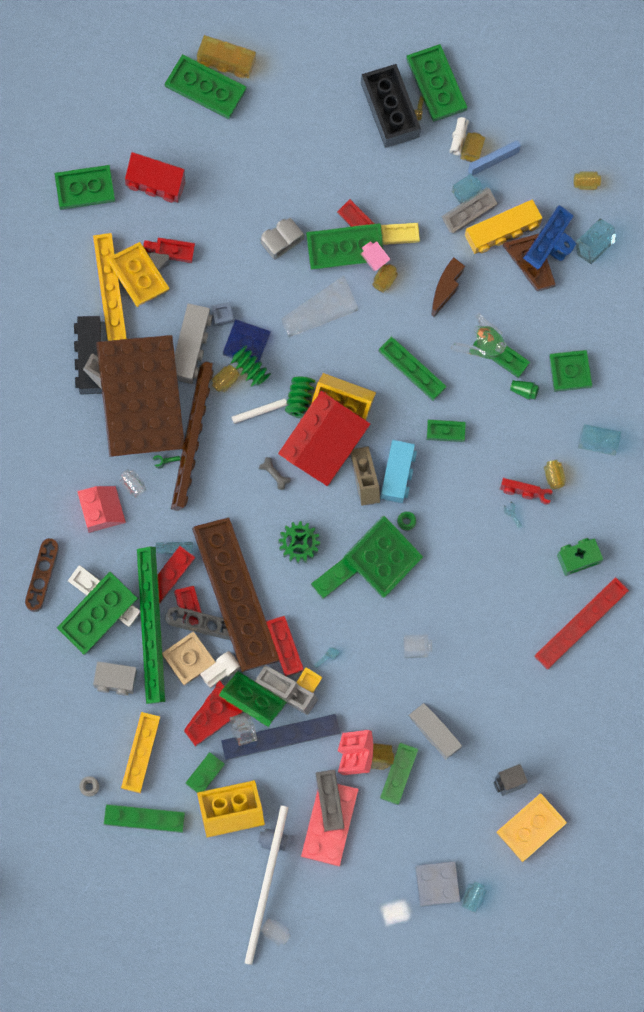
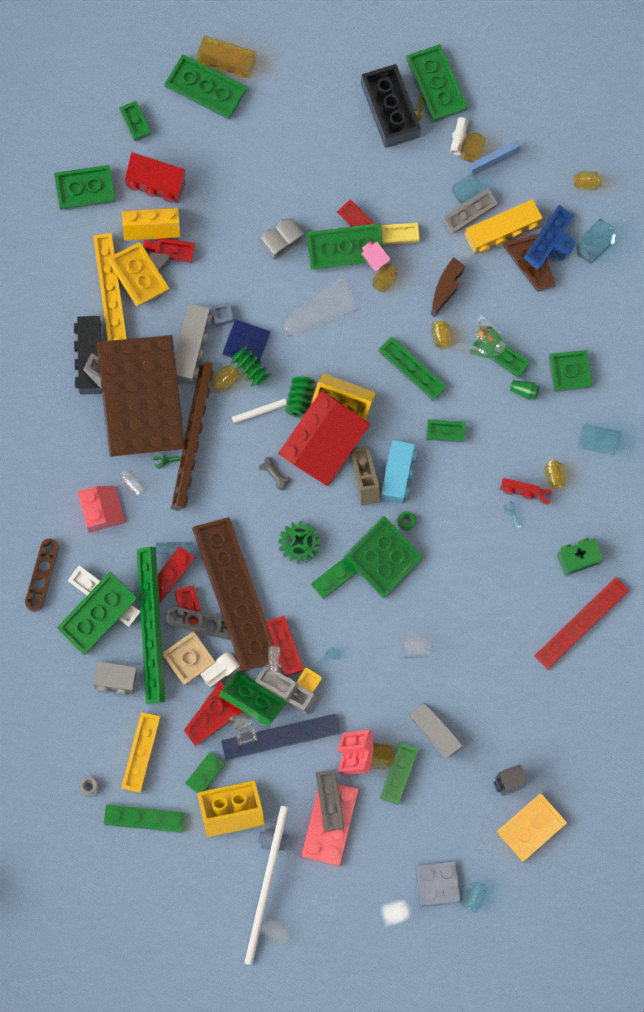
(135, 121): none -> green plate
(150, 223): none -> yellow slope
(273, 659): none -> clear pin
(441, 334): none -> clear yellow brick

